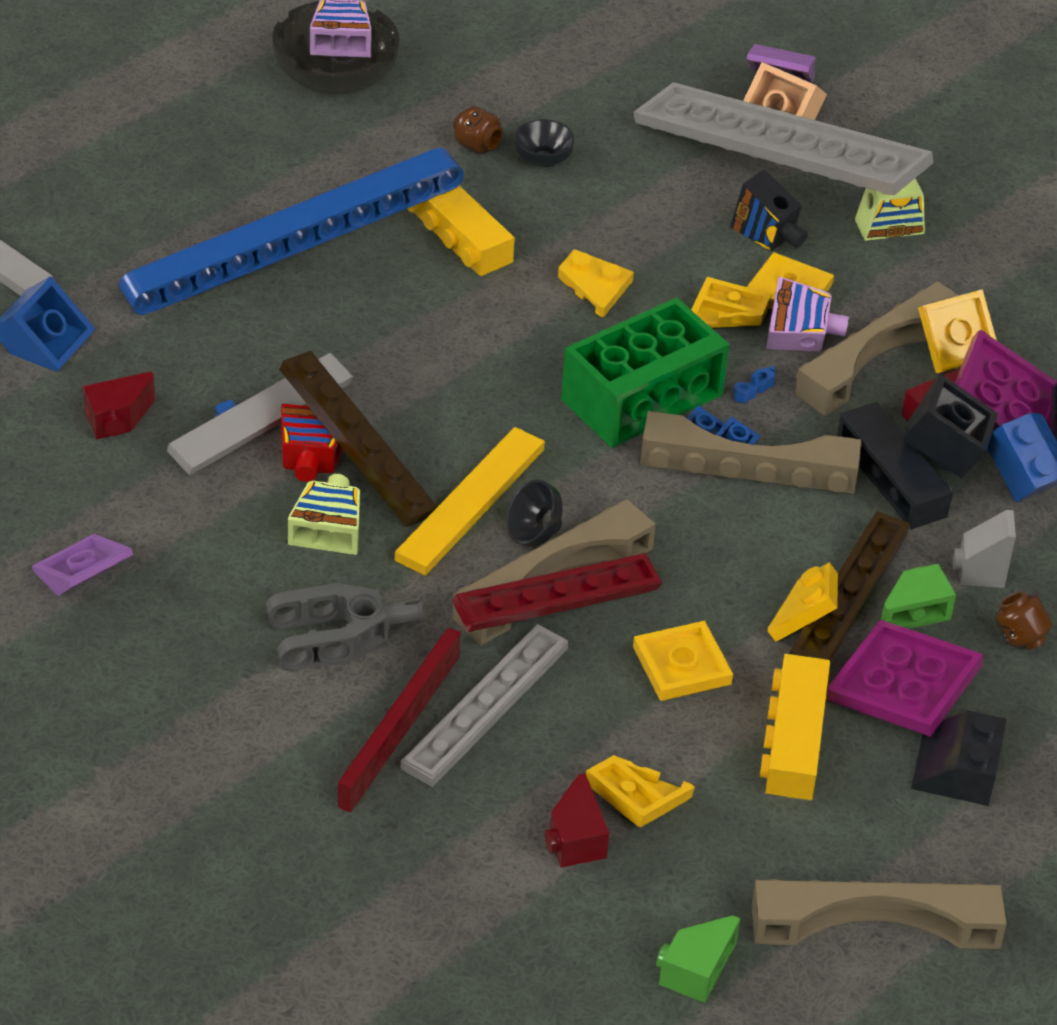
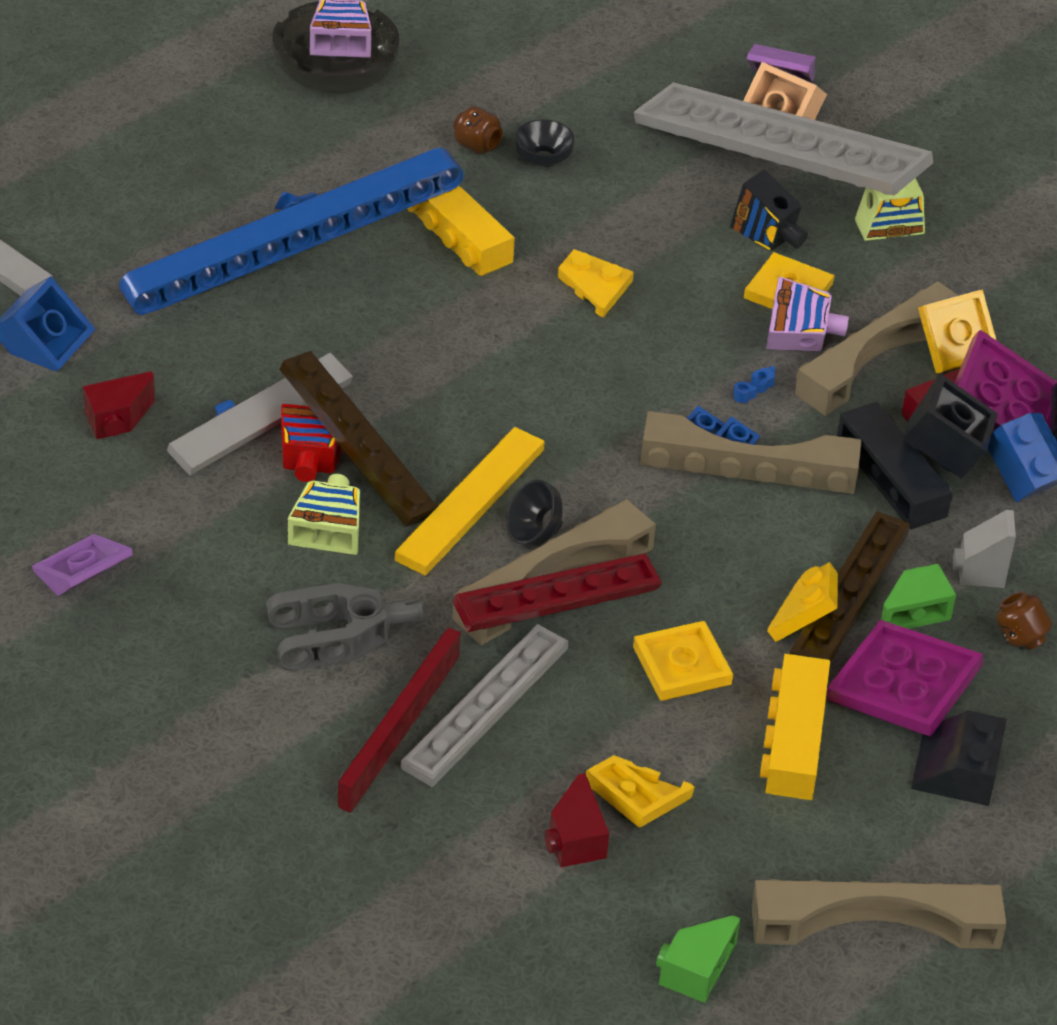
(287, 199): none -> blue hand
(647, 363): green brick -> none
(730, 304): yellow wing -> none

